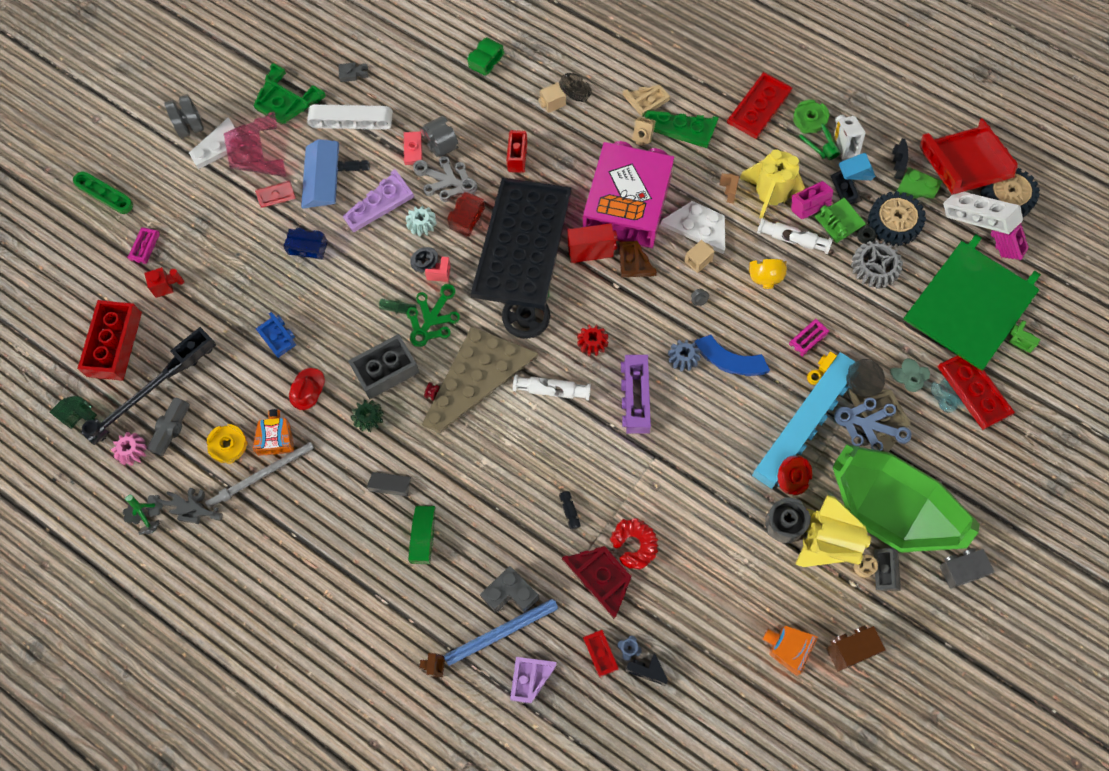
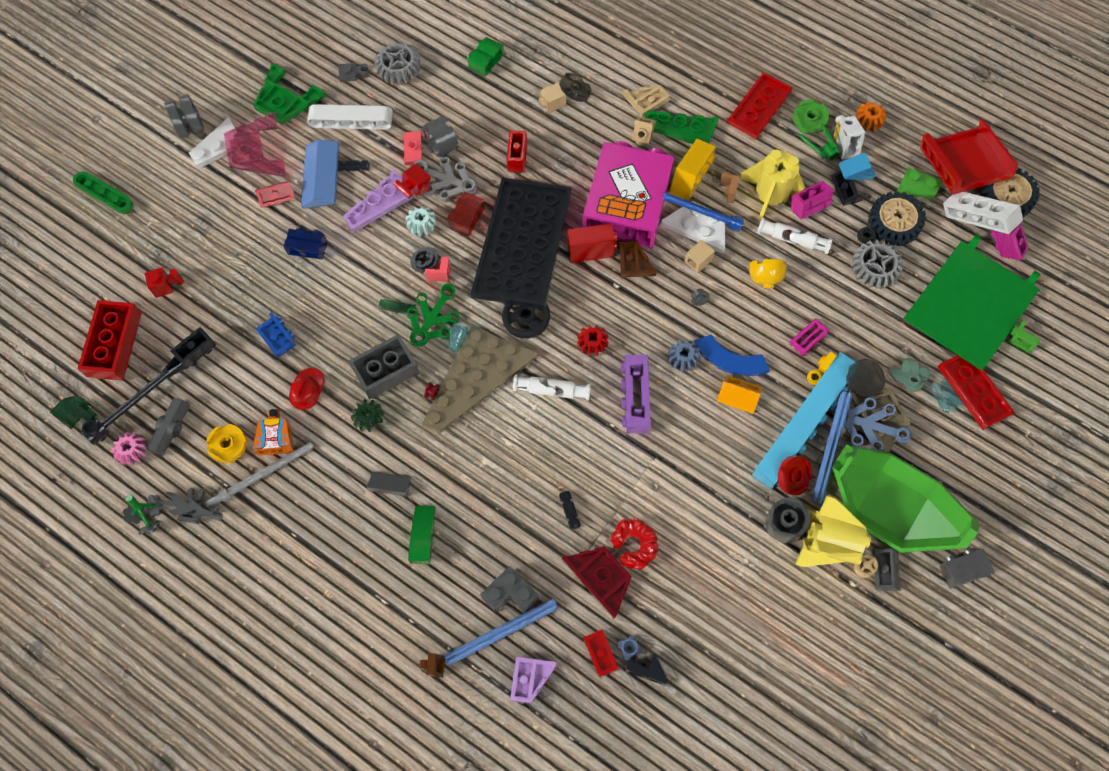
(146, 247): dark pink tile -> none
(399, 69): none -> light grey gear
(414, 181): none -> red brick
(457, 336): none -> clear light blue cone
(692, 168): none -> yellow wedge
(734, 222): none -> blue piece
(739, 394): none -> light orange panel
(790, 647): orange torso -> none
(831, 448): none -> medium blue axle
(840, 220): bright green hinge -> none
(851, 650): reddish brown brick -> none
(871, 116): none -> orange gear
(900, 154): black slope -> none

